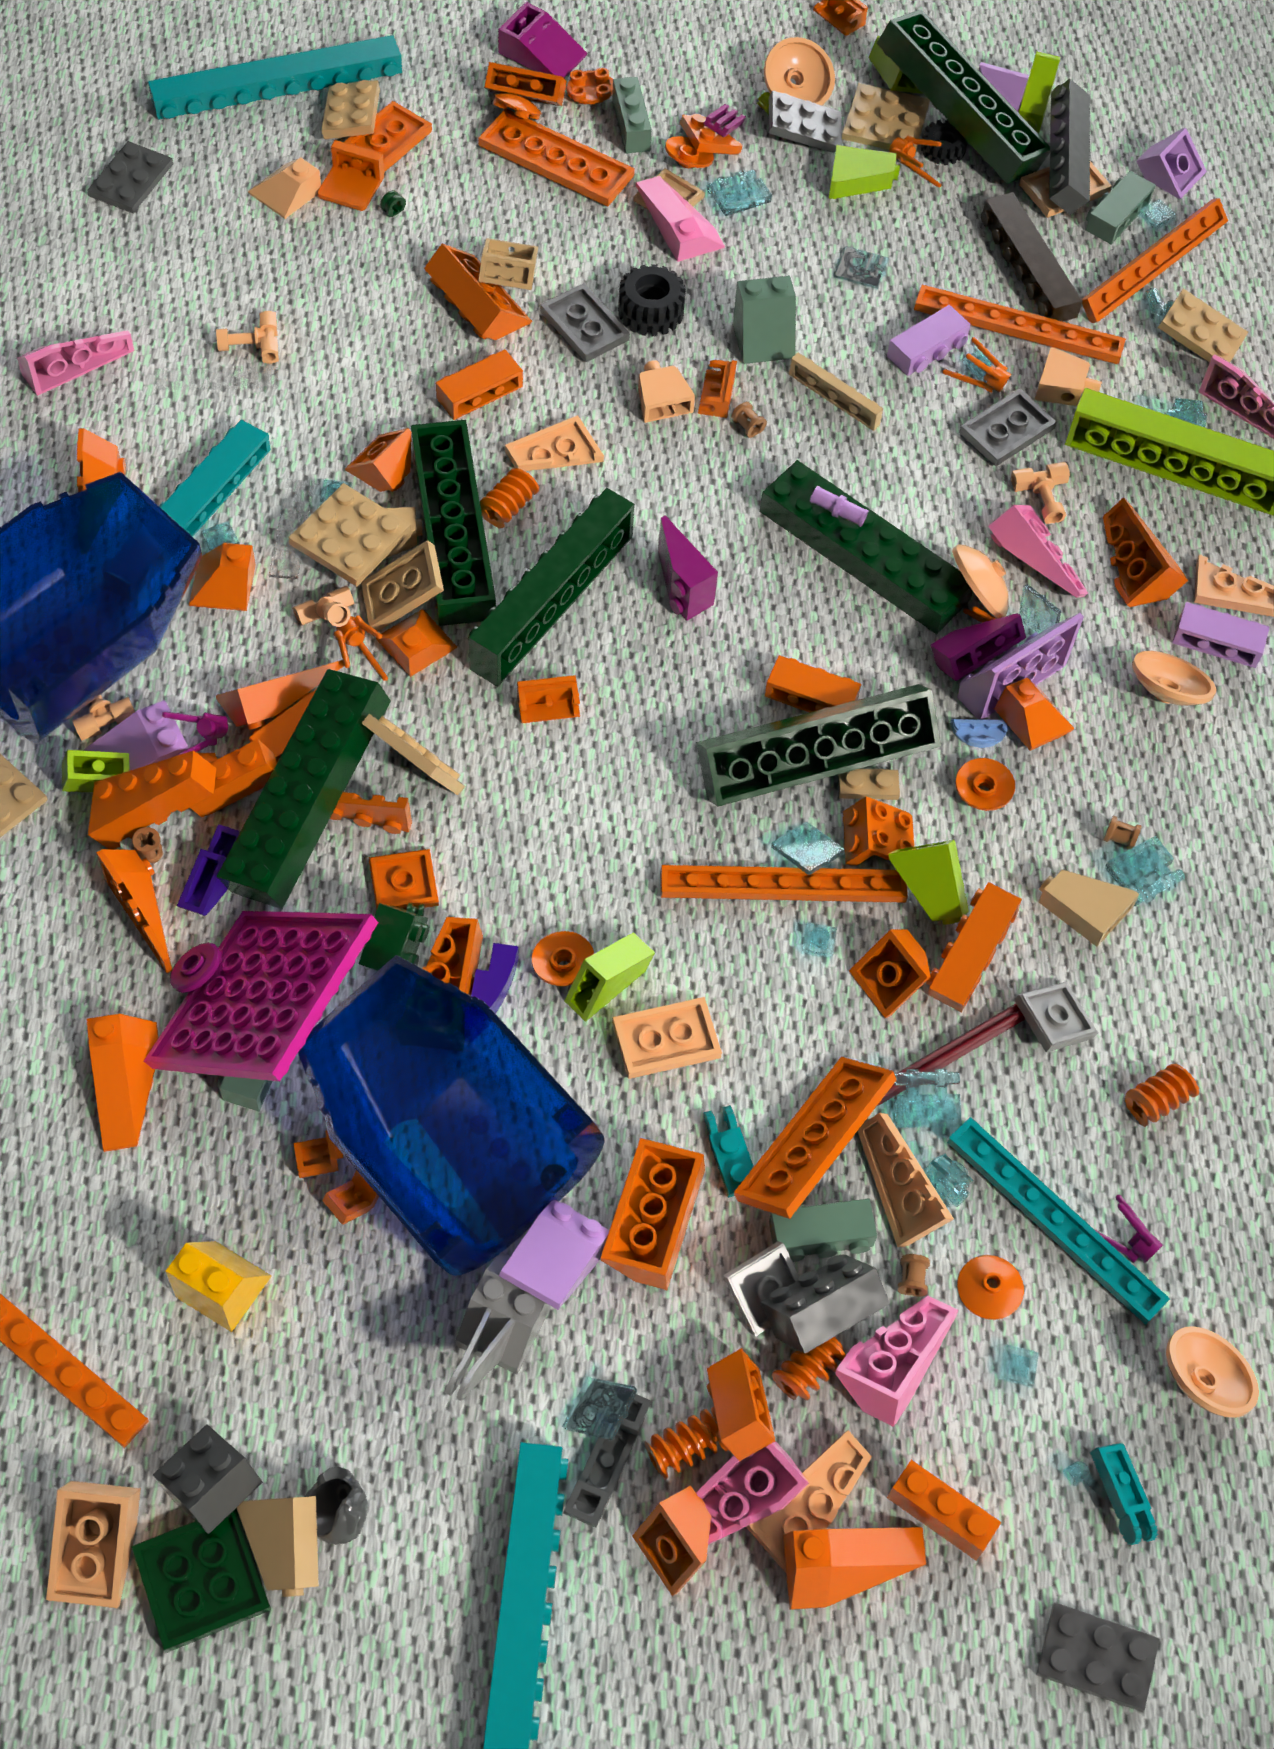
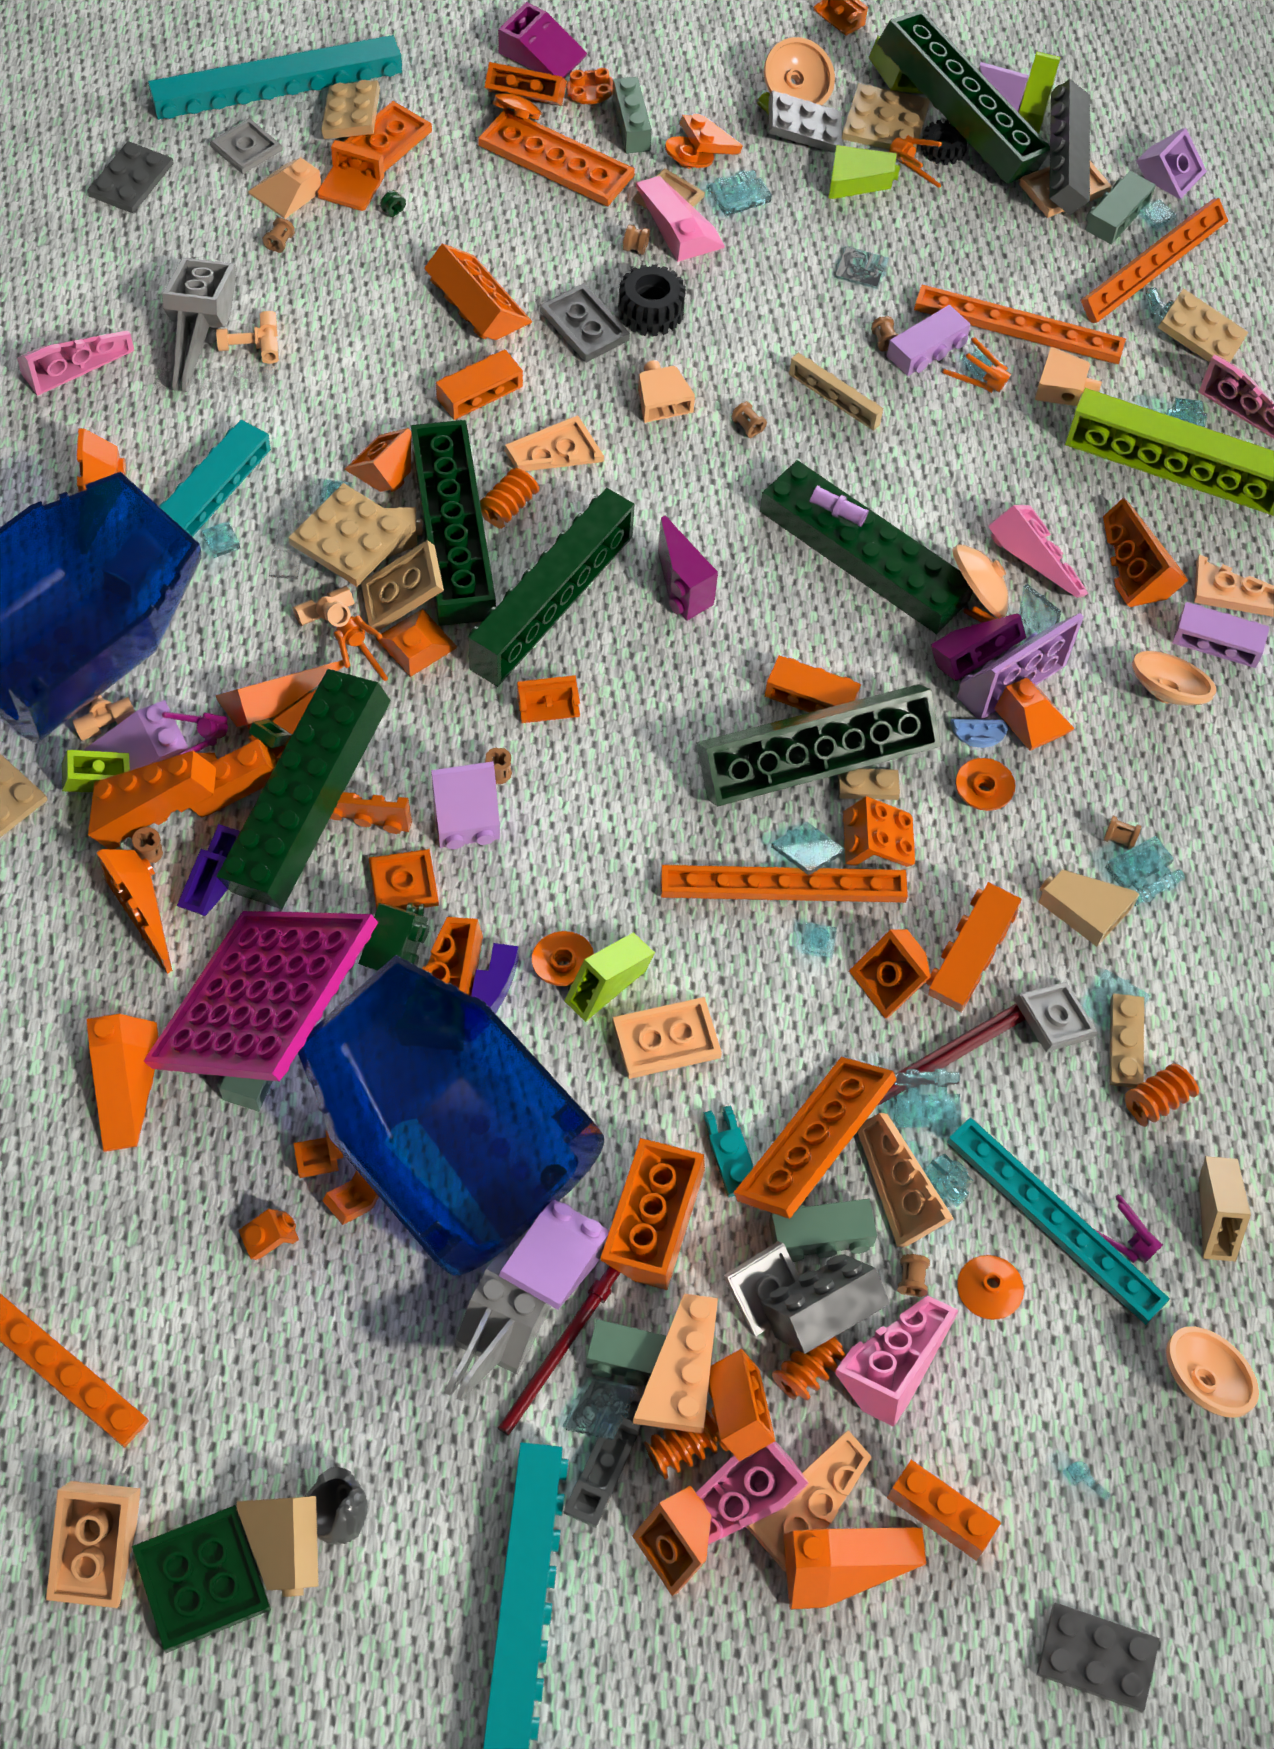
(195, 967): magenta wheel -> none
(197, 295): none -> light grey slope
(207, 1478): dark grey brick -> none
(215, 1281): yellow slope -> none
(224, 578): orange slope -> none
(246, 146): none -> light grey tile
(268, 1232): none -> orange bracket
(269, 733): none -> dark green plate
(278, 235): none -> medium nougat bush
(415, 752): tan plate -> none
(465, 805): none -> lavender slope
(502, 763): none -> medium nougat bush
(506, 267): tan window -> none
(598, 1294): none -> dark red bar
(623, 1352): none -> sand green brick
(636, 239): none -> medium nougat wheel
(680, 1377): none -> light nougat wing
(718, 389): orange hinge -> none
(720, 118): magenta tile -> none
(765, 319): sand green slope -> none
(885, 333): none -> medium nougat bush
(934, 879): lime slope -> none
(1007, 427): flat silver plate -> none
(1018, 1365): clear light blue tile -> none
(1030, 258): dark brown brick -> none
(1043, 483): light nougat bar -> none
(1098, 1002): none -> clear light blue piece
(1125, 1493): teal hinge -> none
(1126, 1040): none -> tan plate
(1223, 1208): none -> tan slope

